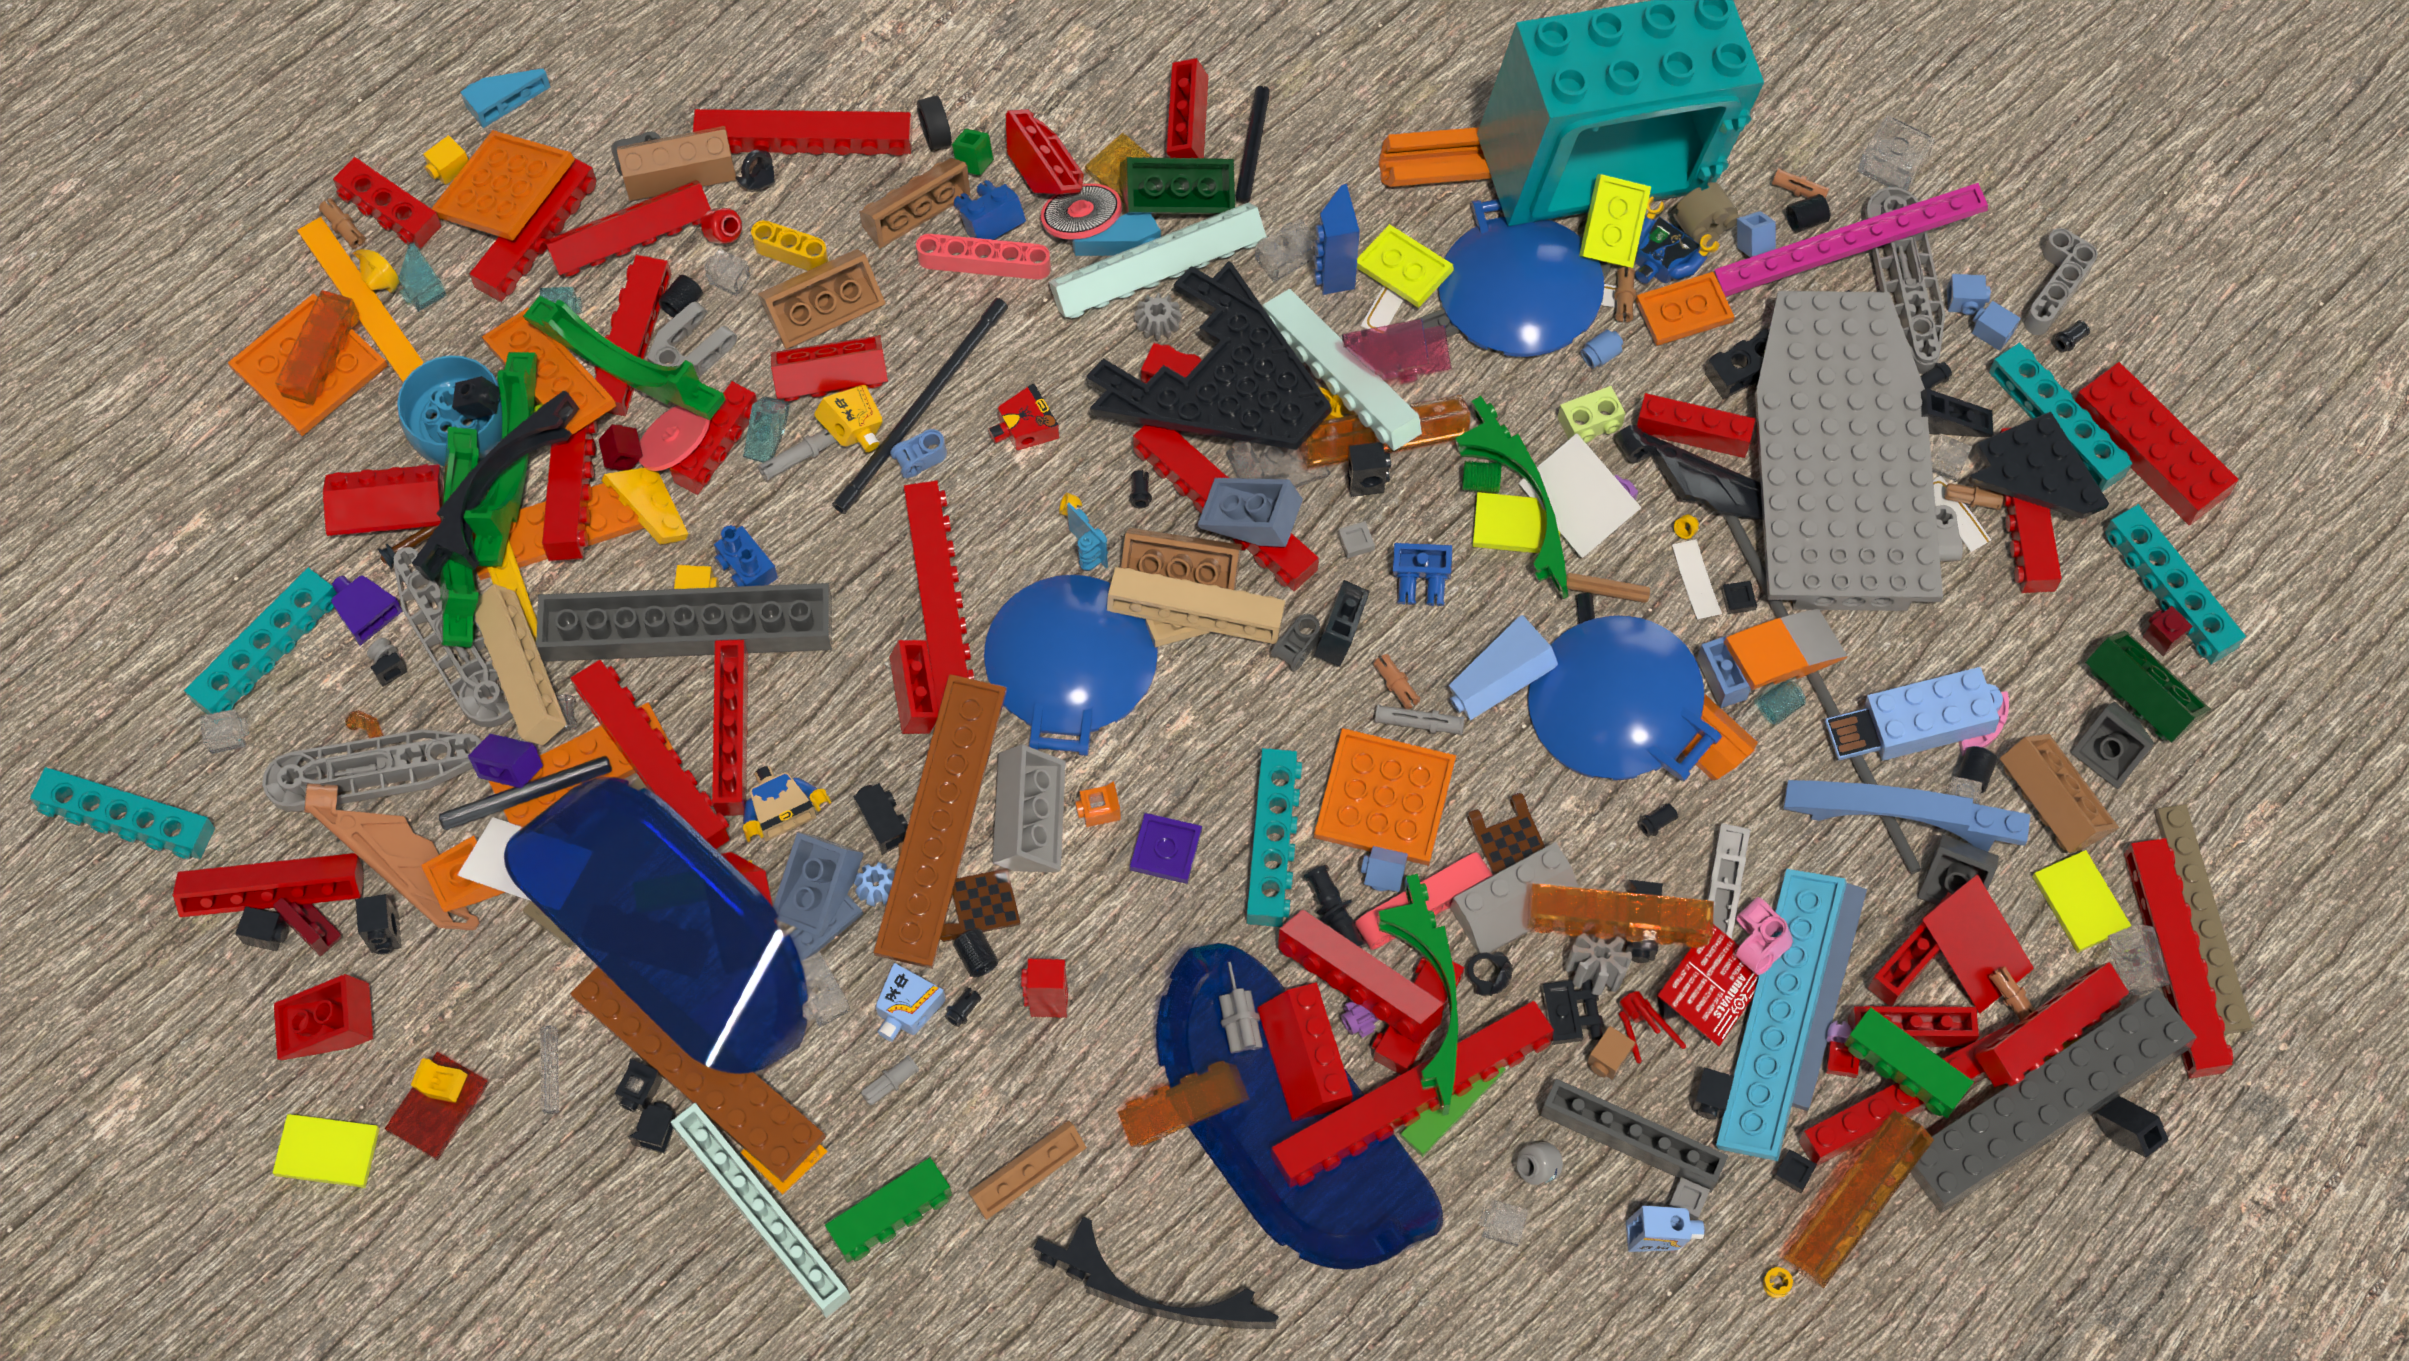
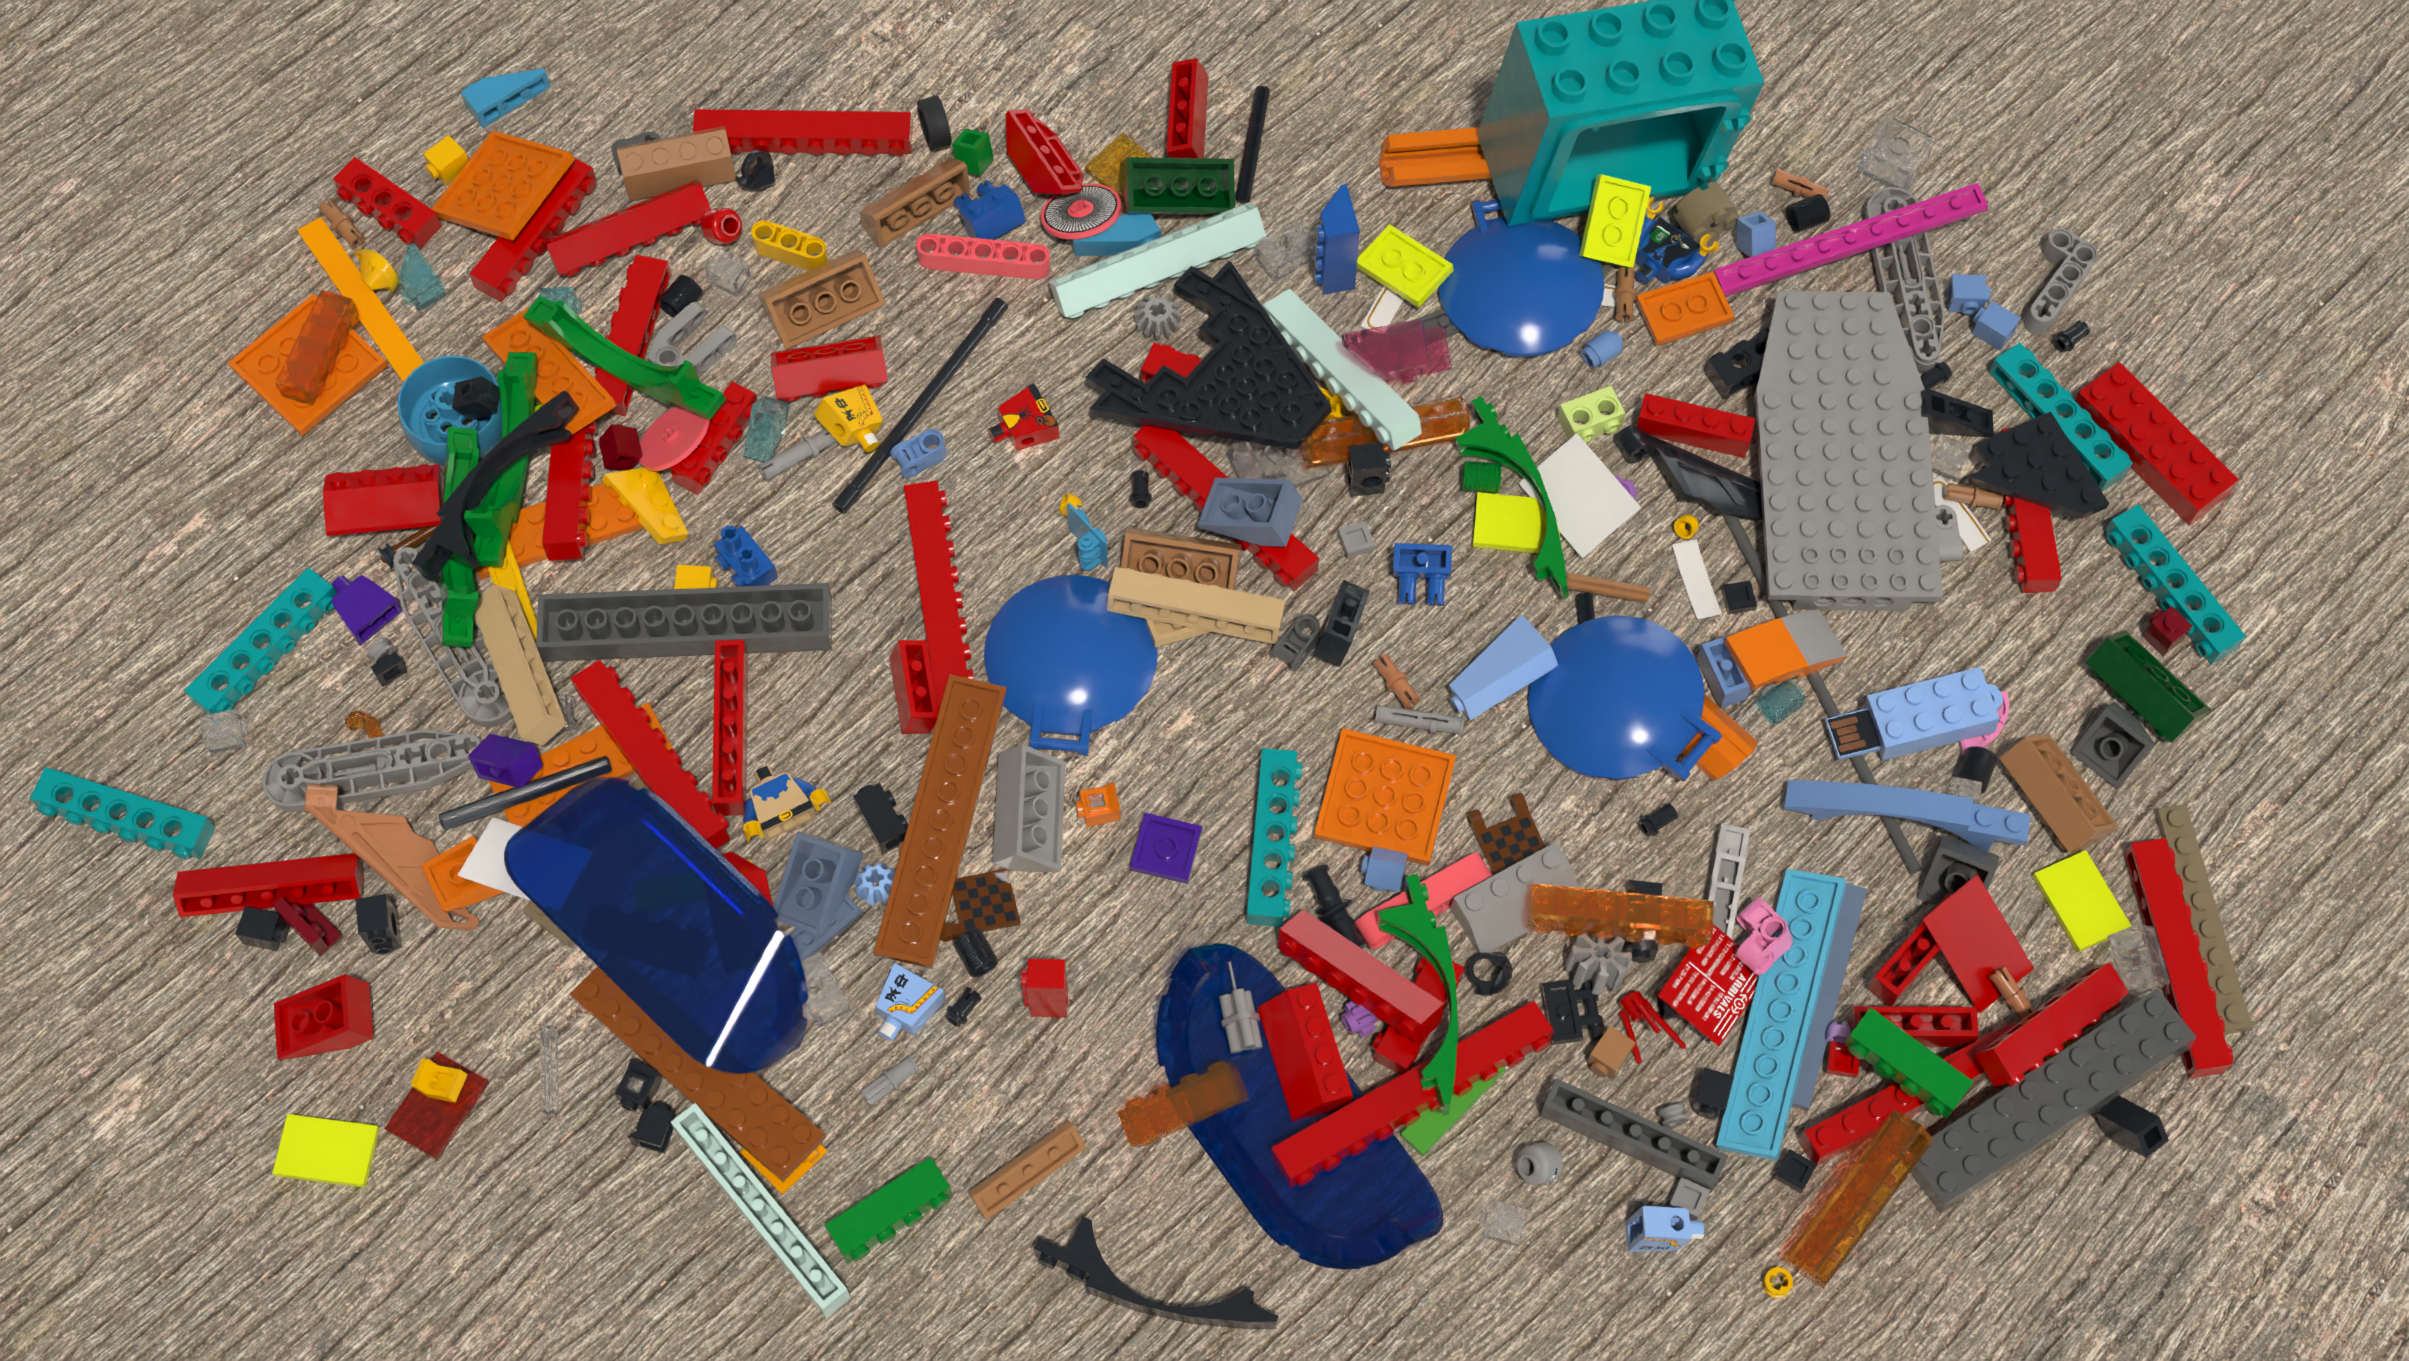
(1673, 1115): none -> light grey bush

